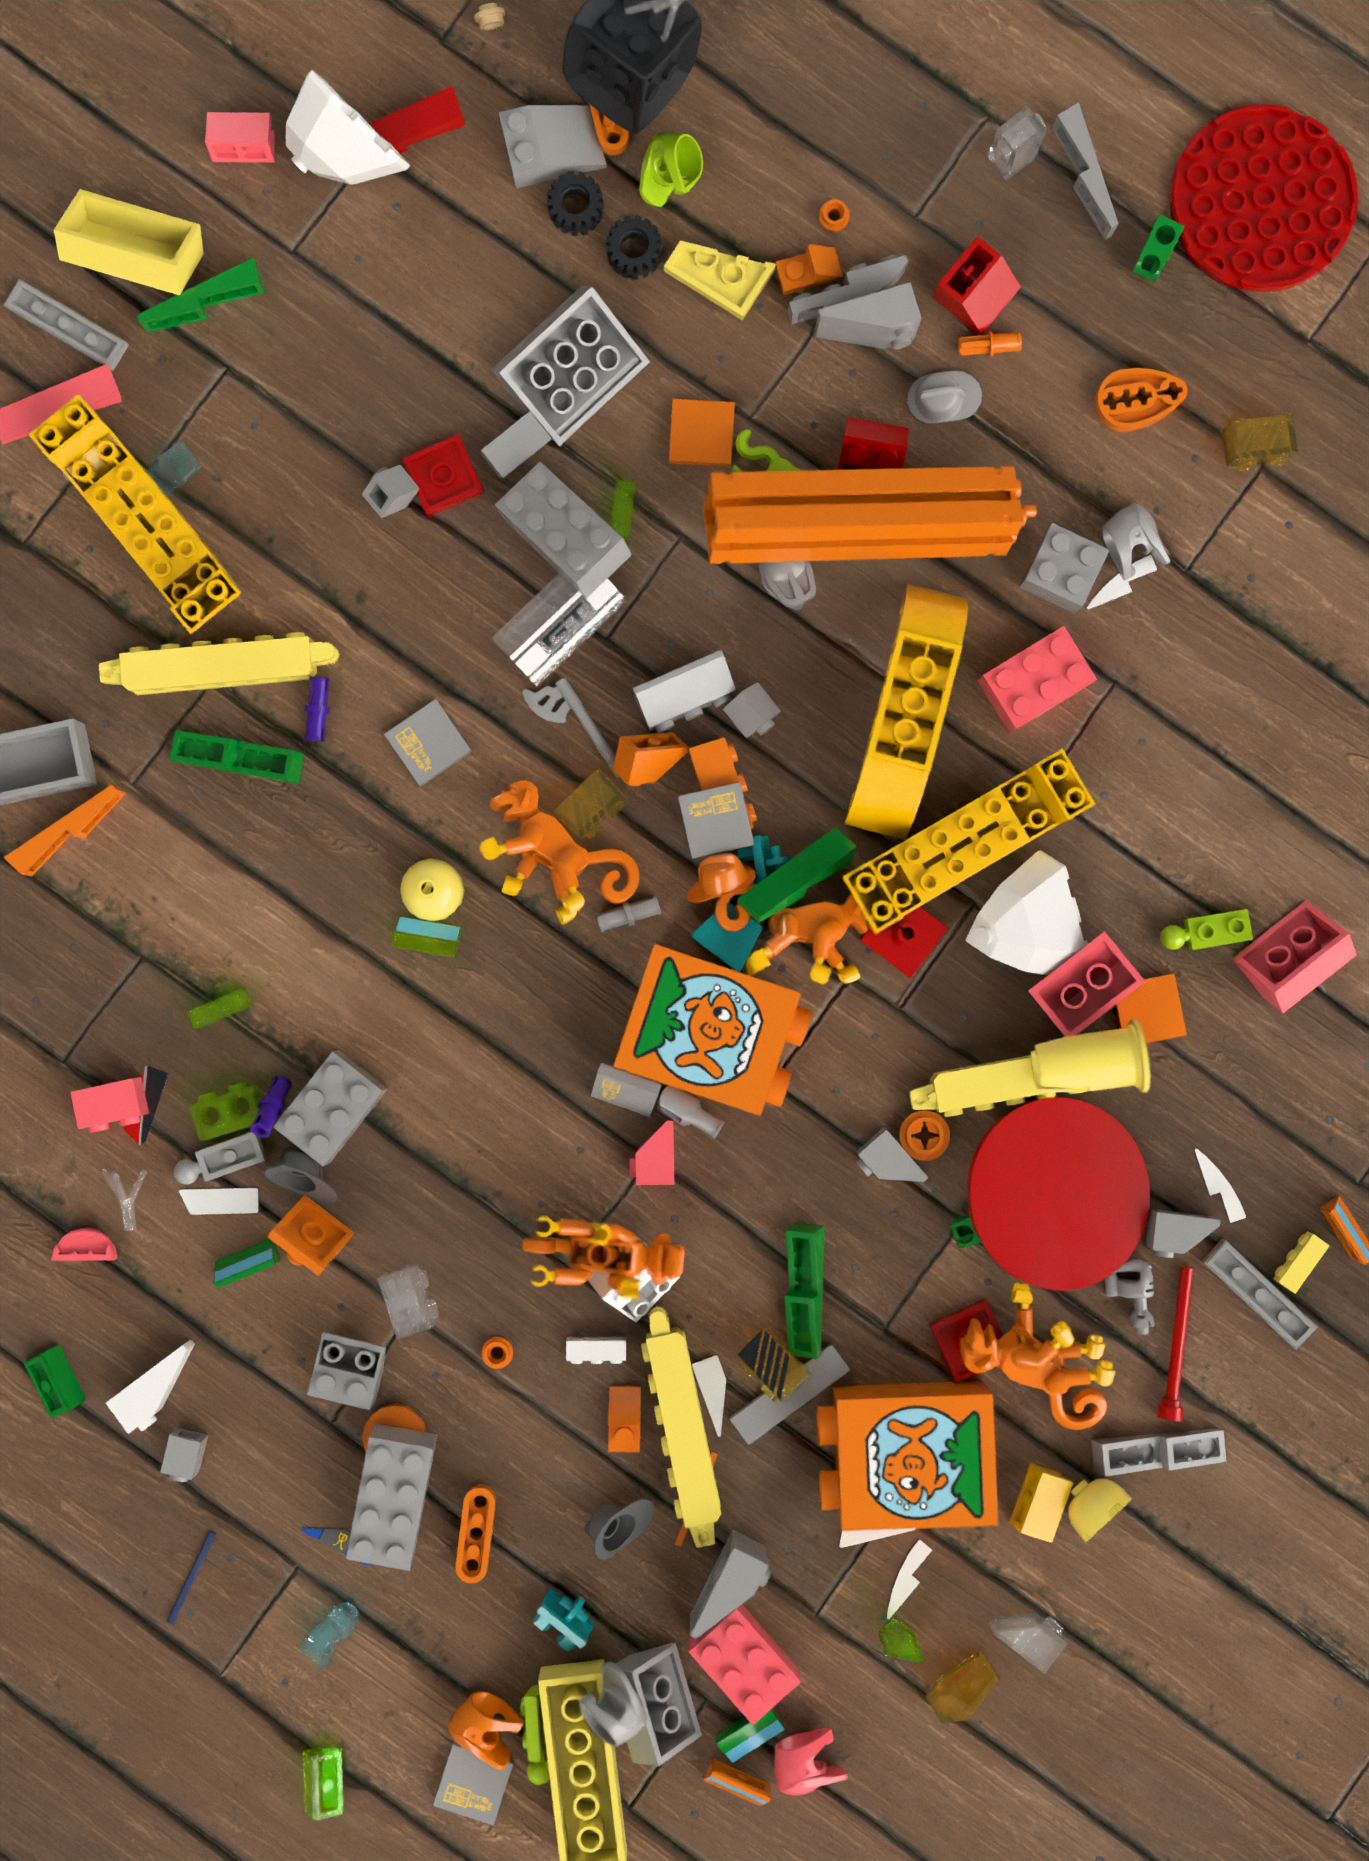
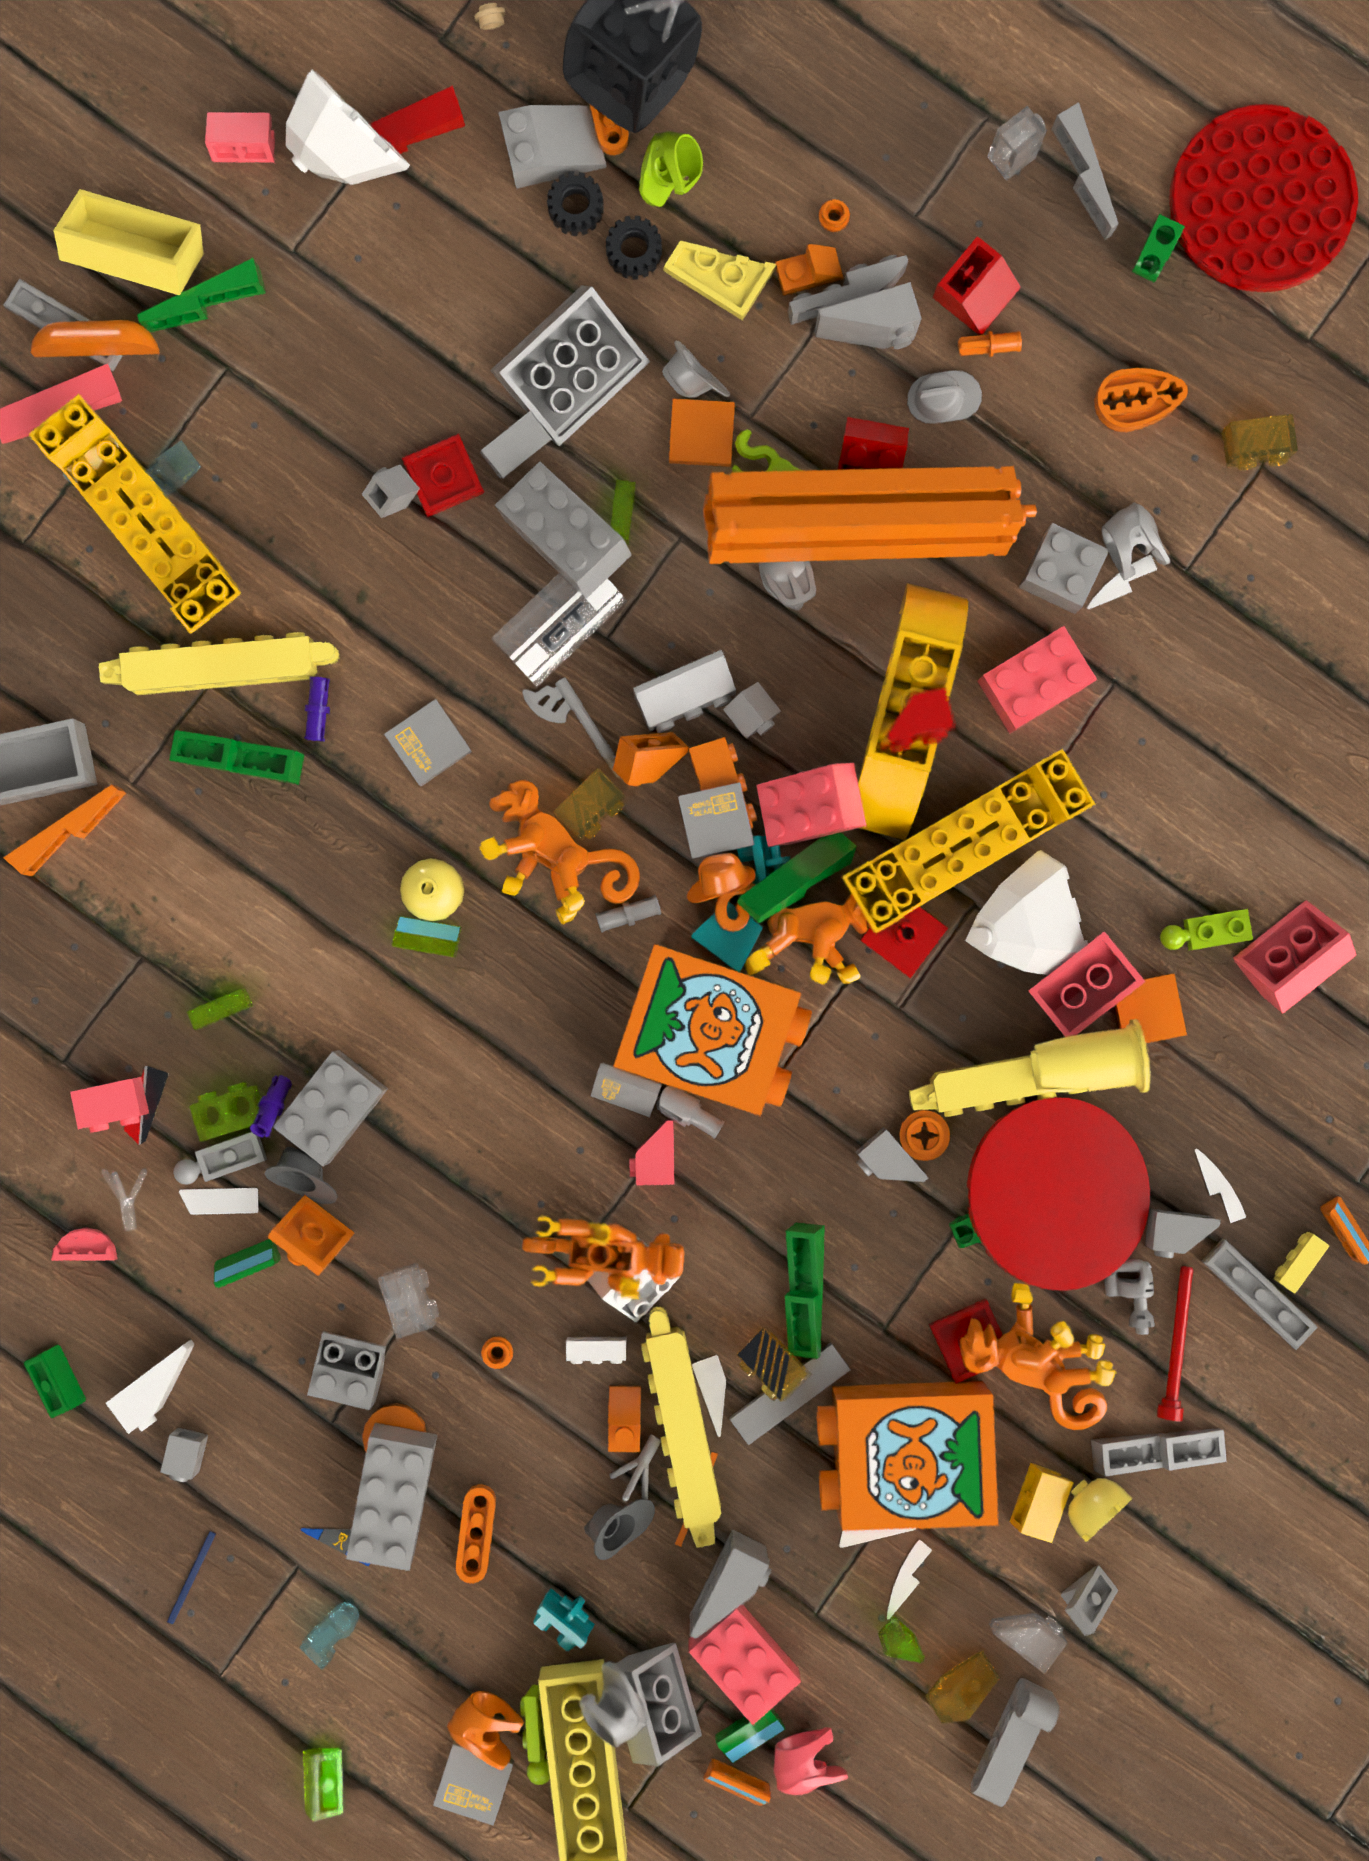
(93, 339): none -> orange brick
(642, 1464): none -> light grey plant
(689, 376): none -> light grey piece
(811, 804): none -> coral brick
(923, 718): none -> red slope
(1024, 1716): none -> light grey beam
(1089, 1599): none -> light grey slope

